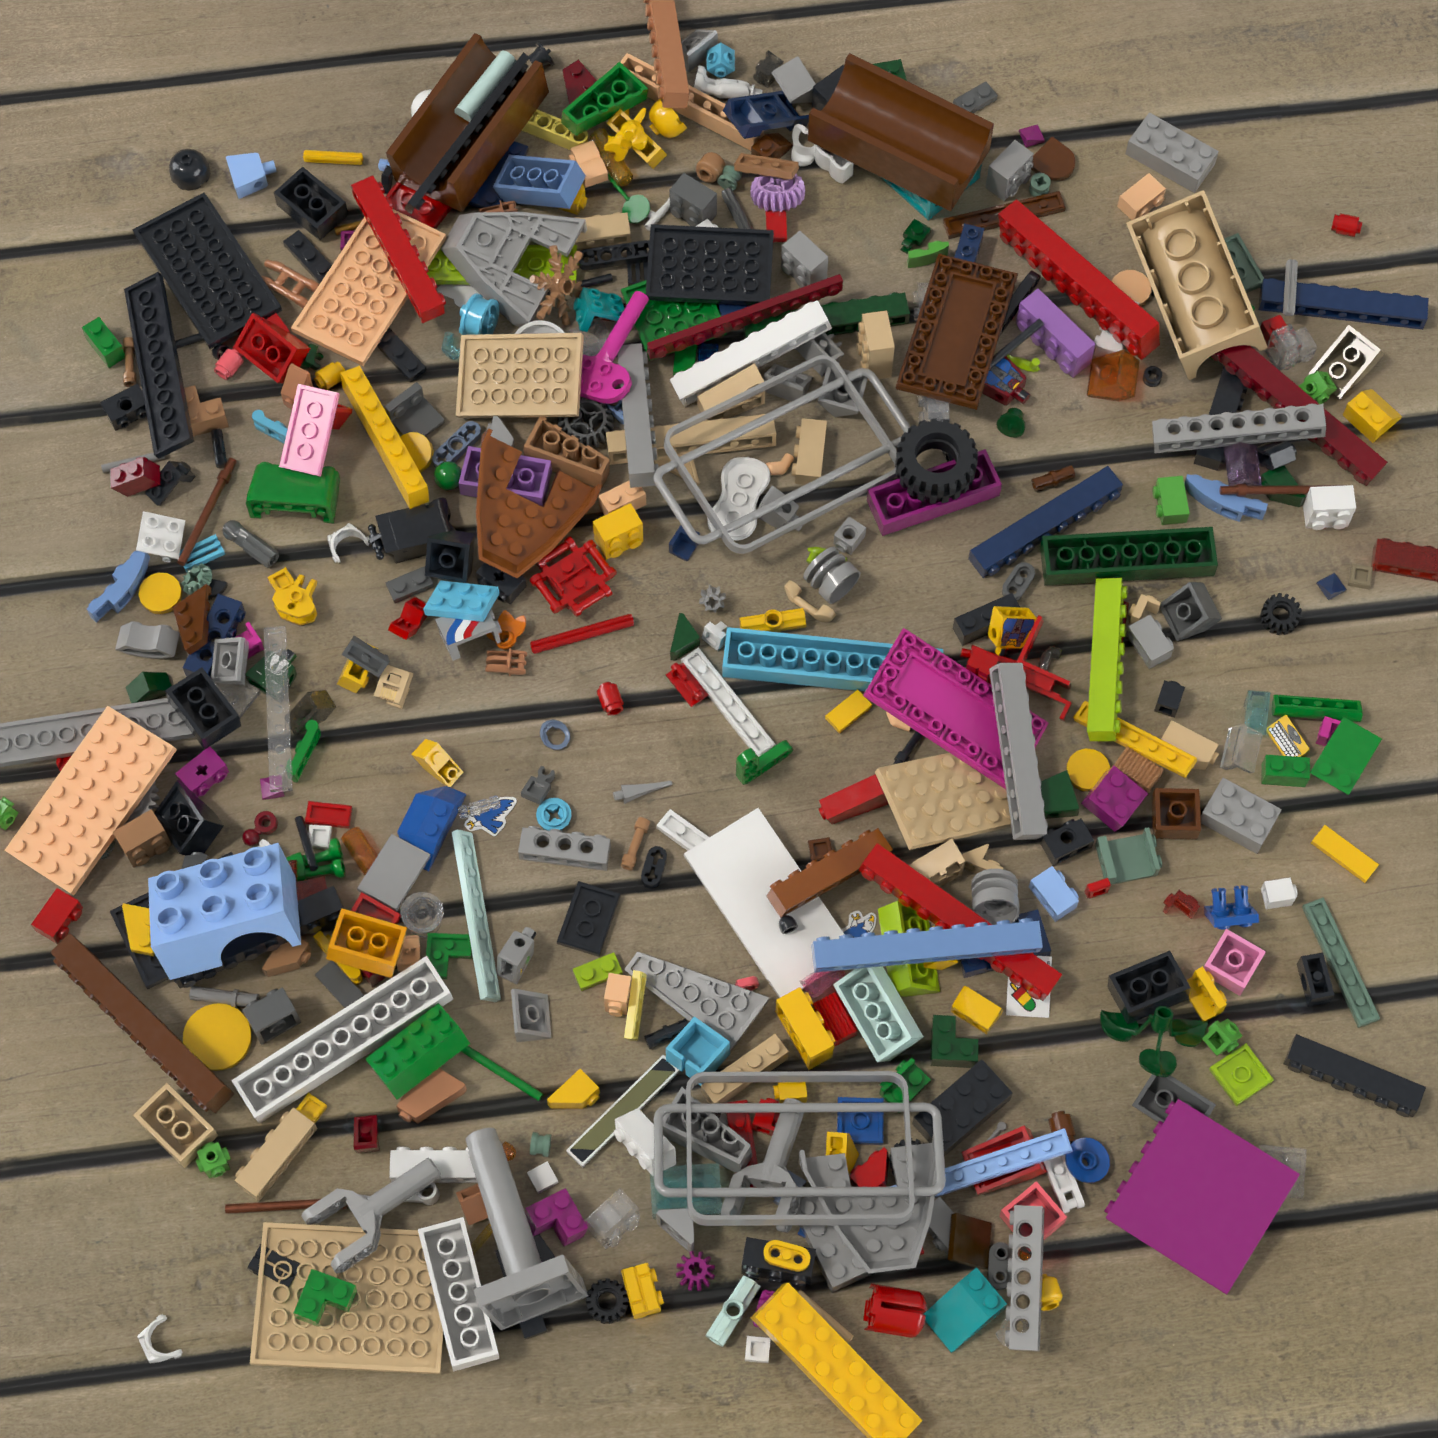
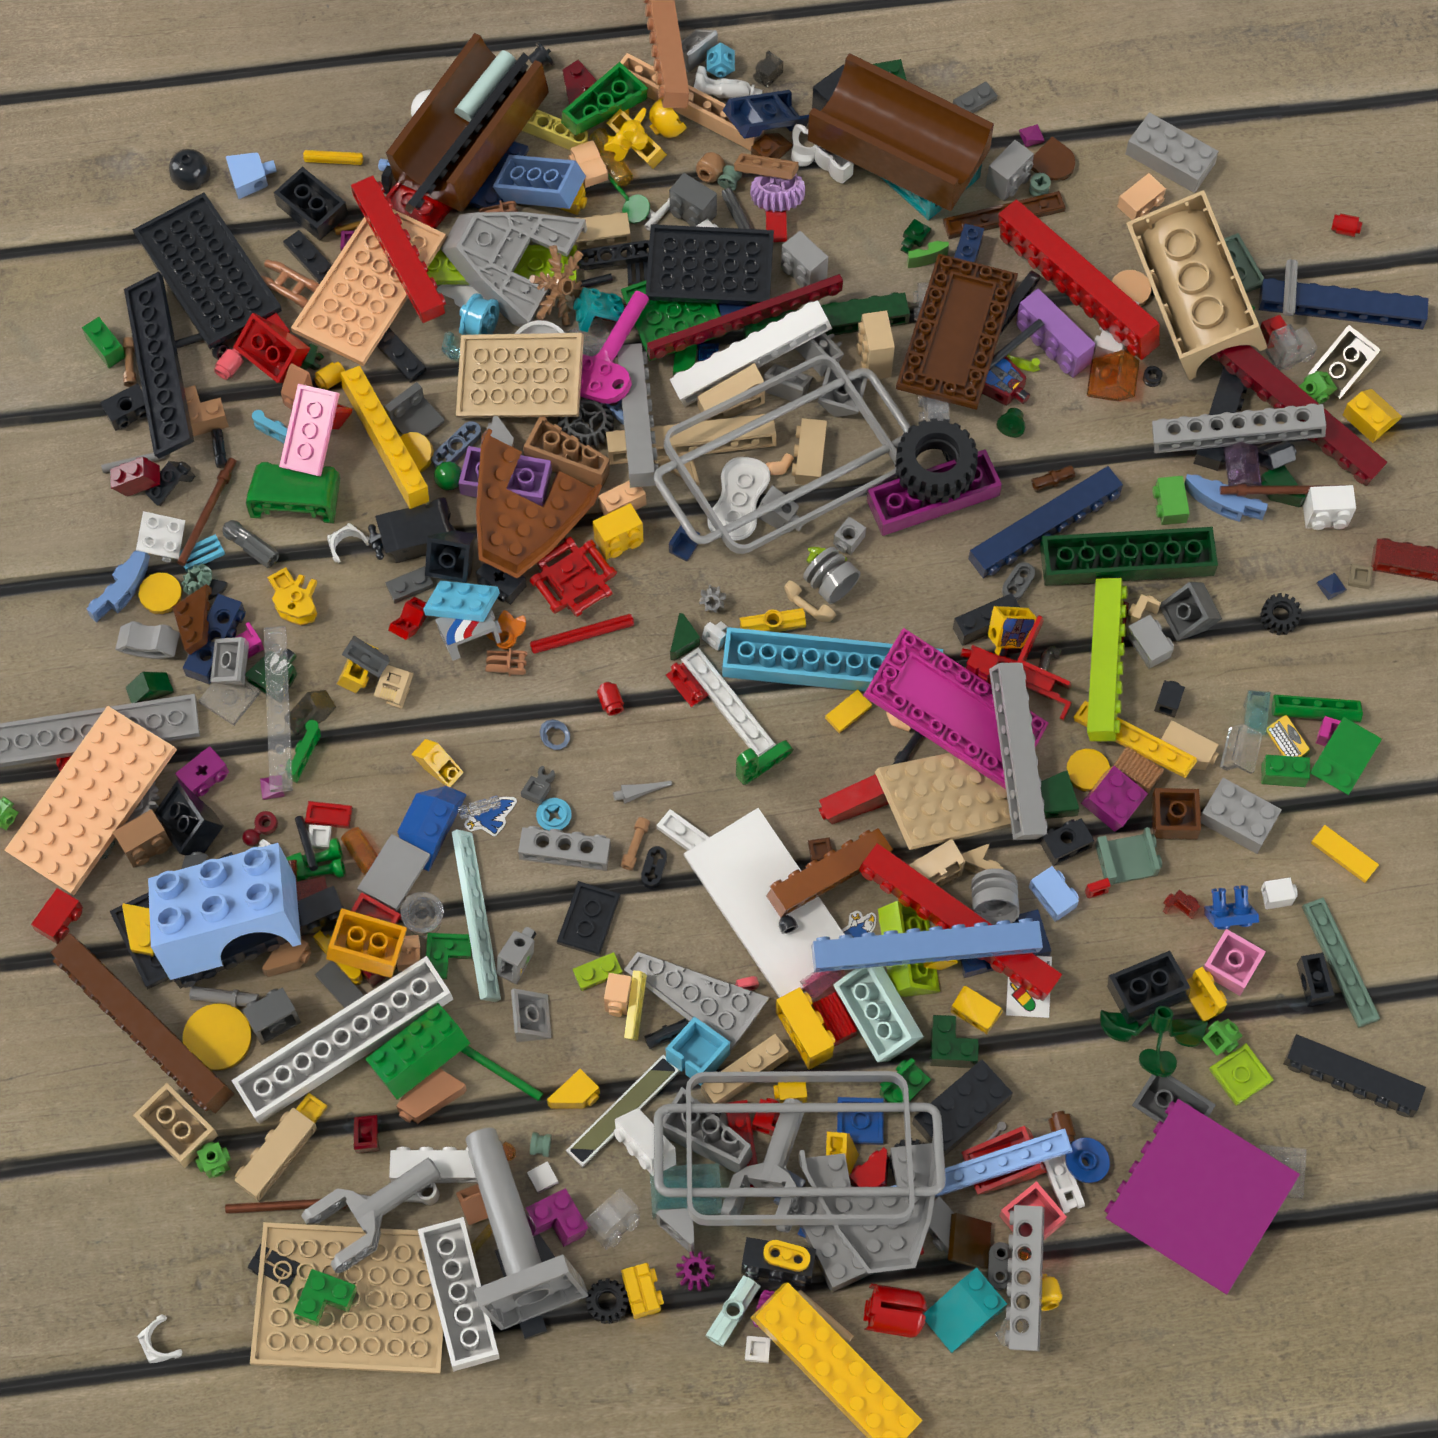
(203, 708): black brick -> none
(795, 81): light grey slope -> none

